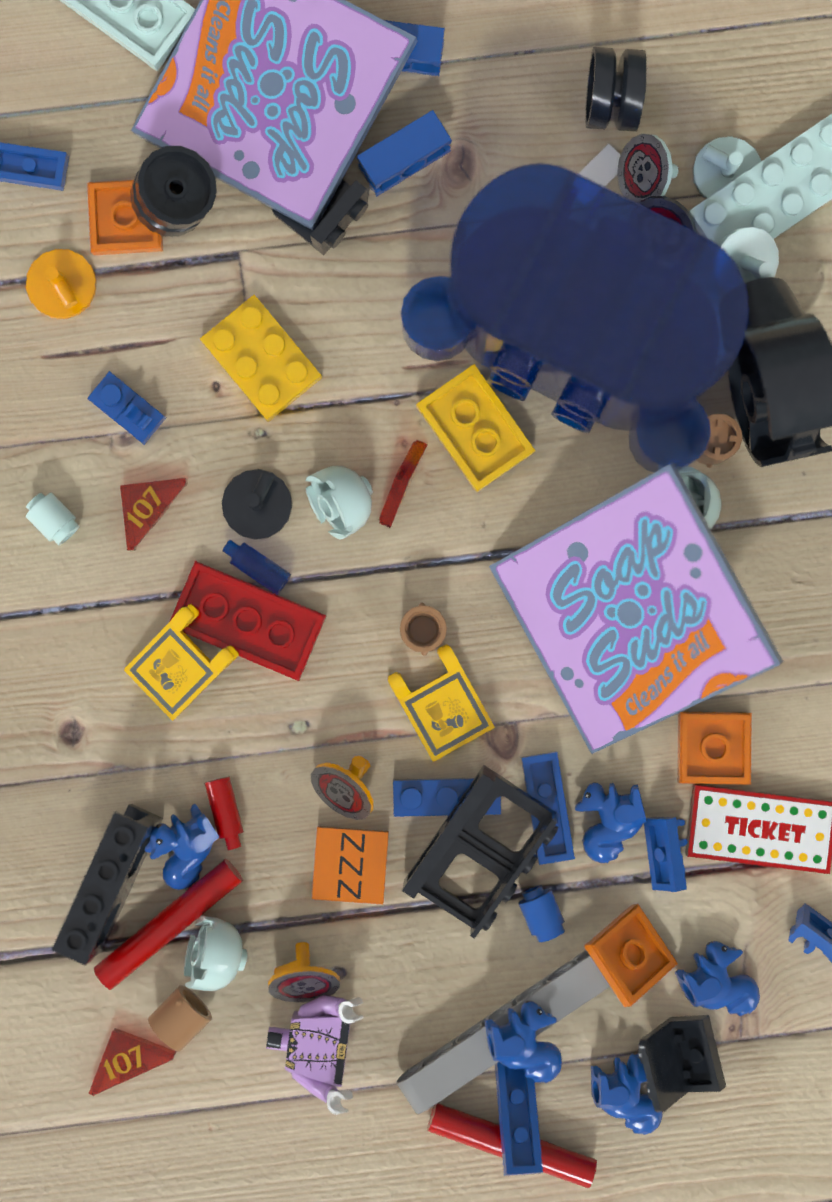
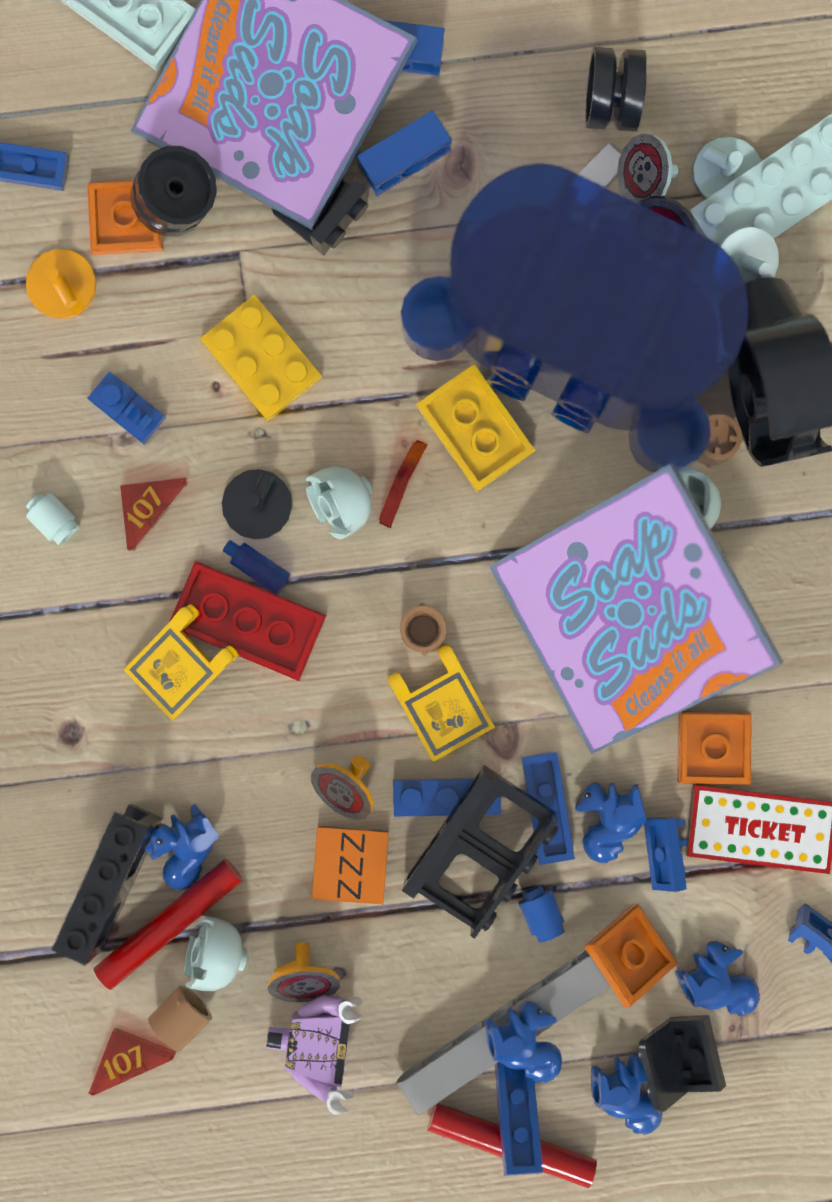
(225, 811): red cylinder -> none

